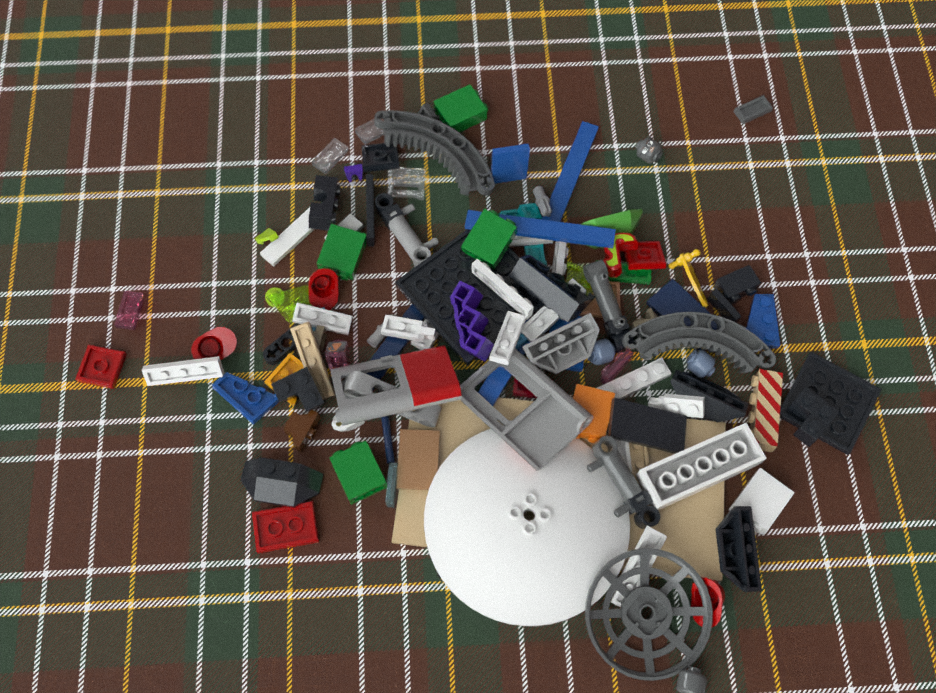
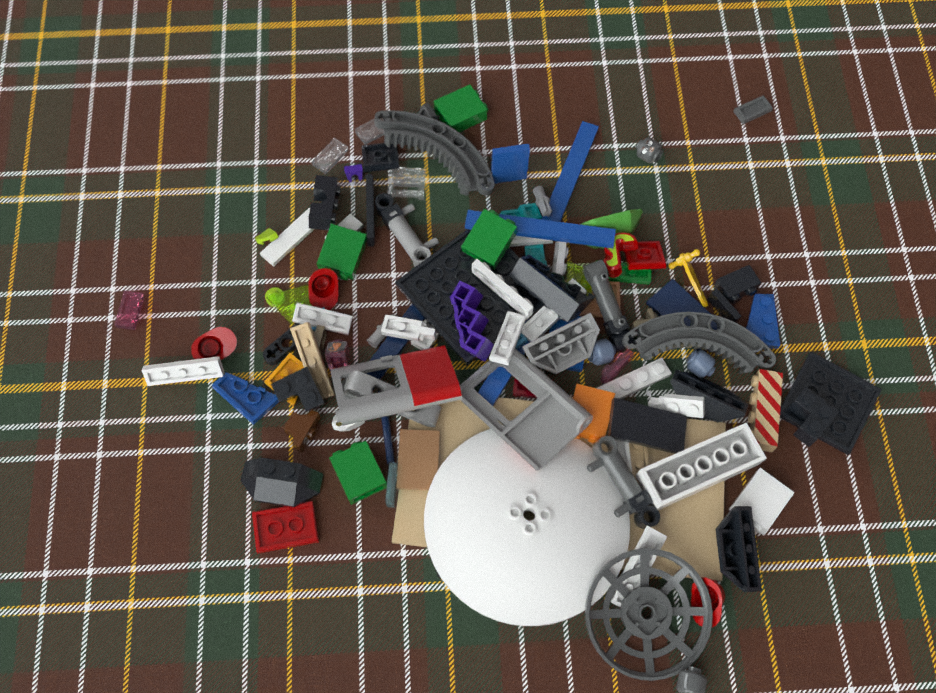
(101, 366): red tile -> none

